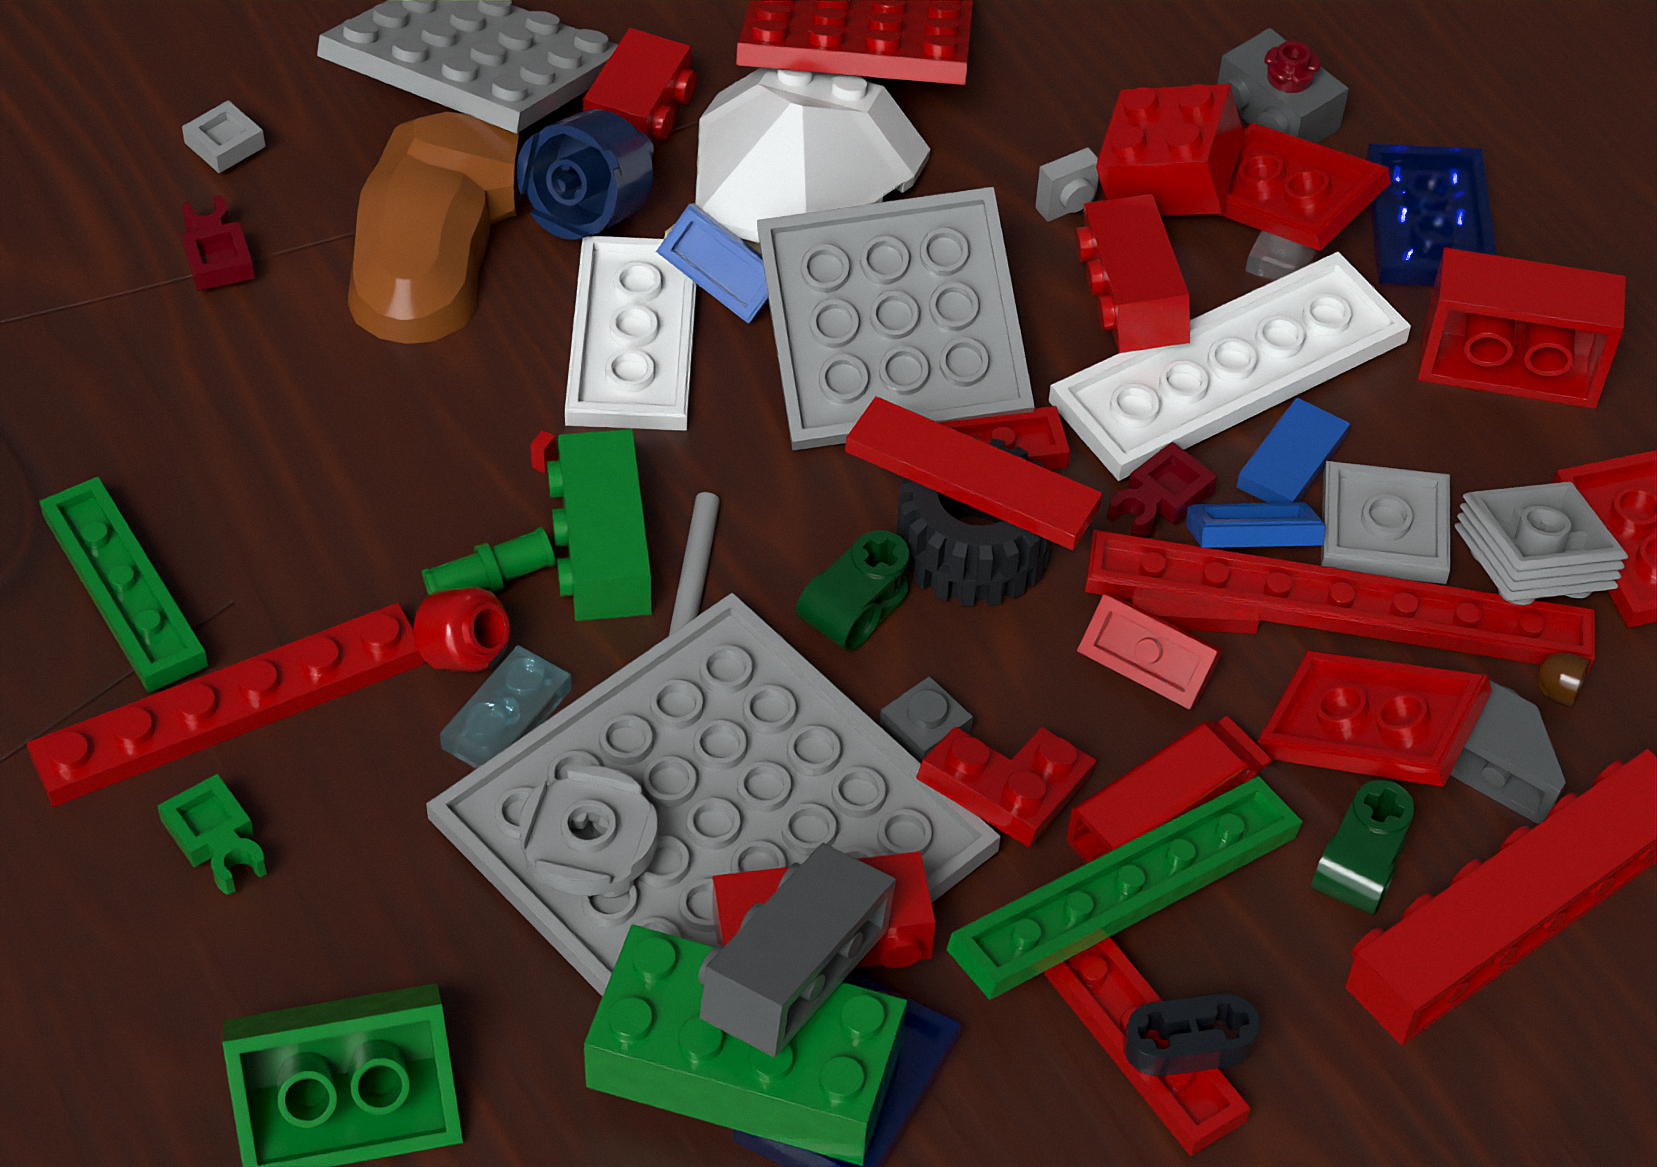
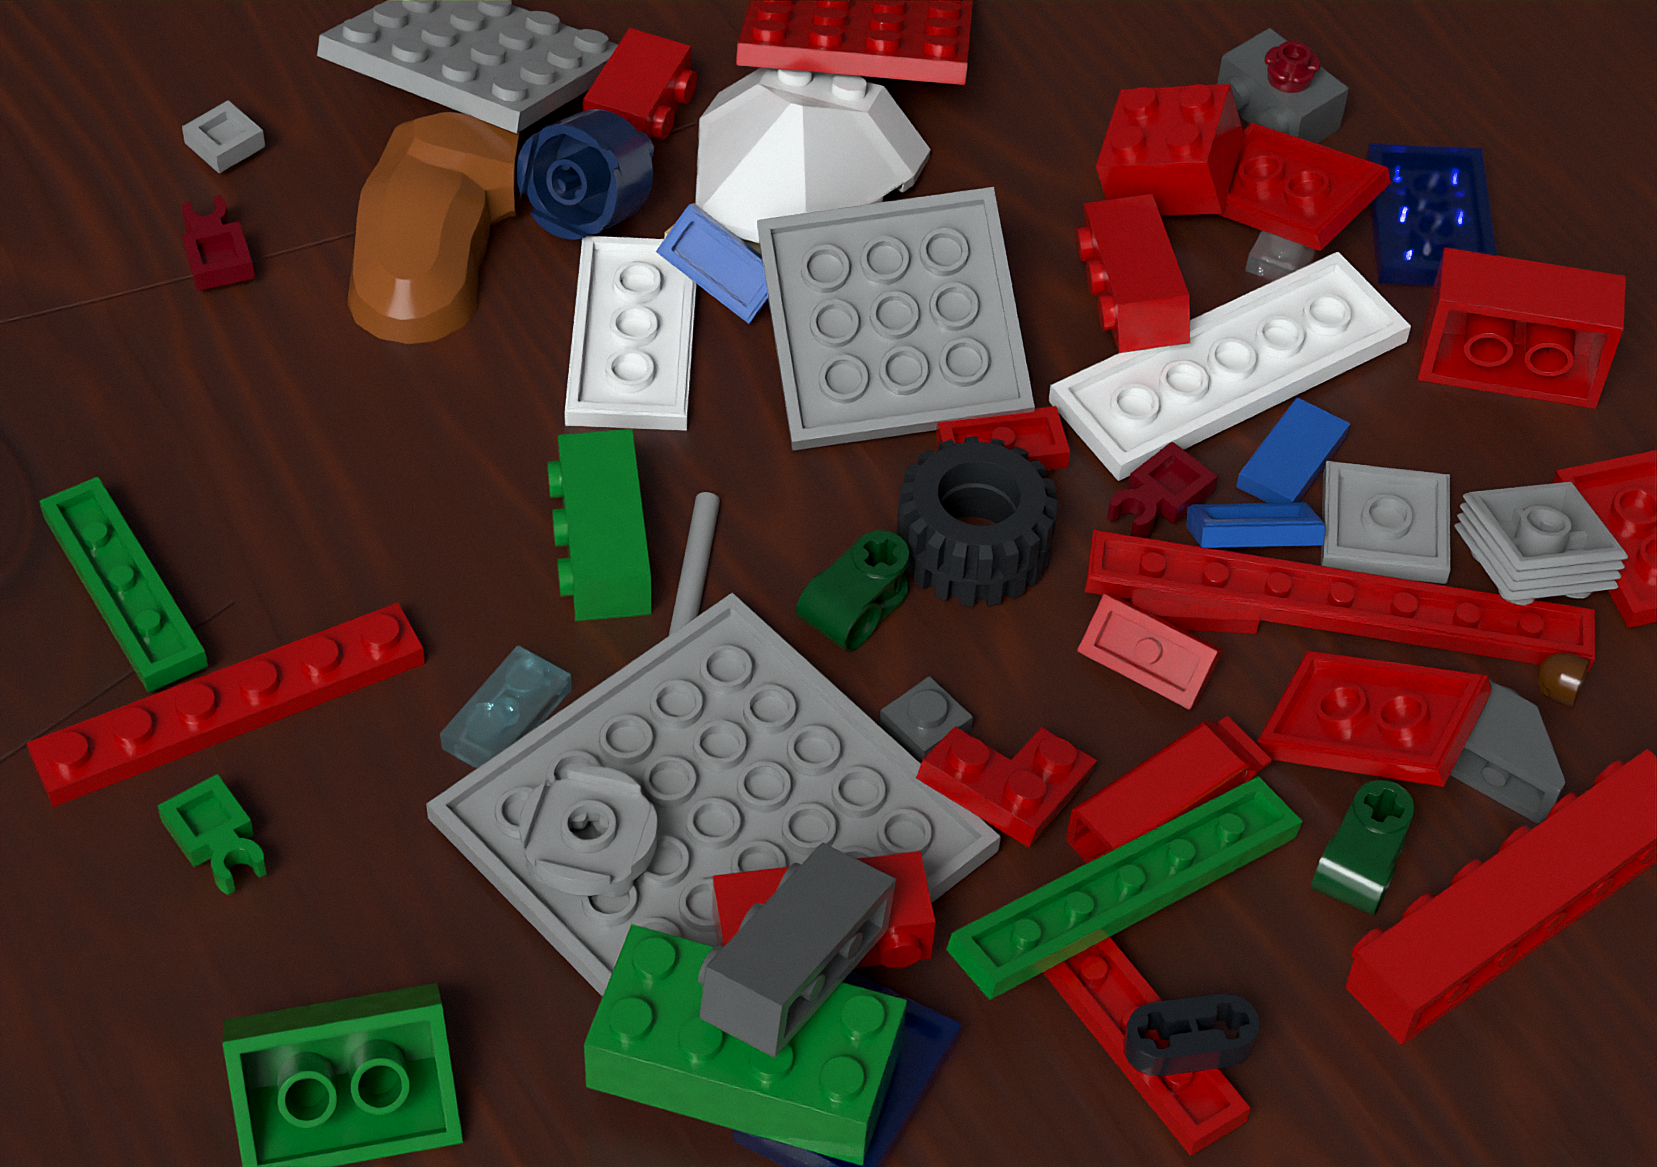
(461, 629): red head -> none
(493, 565): green pin -> none
(543, 450): red piece -> none
(974, 472): red tile -> none
(1067, 184): light grey plate -> none

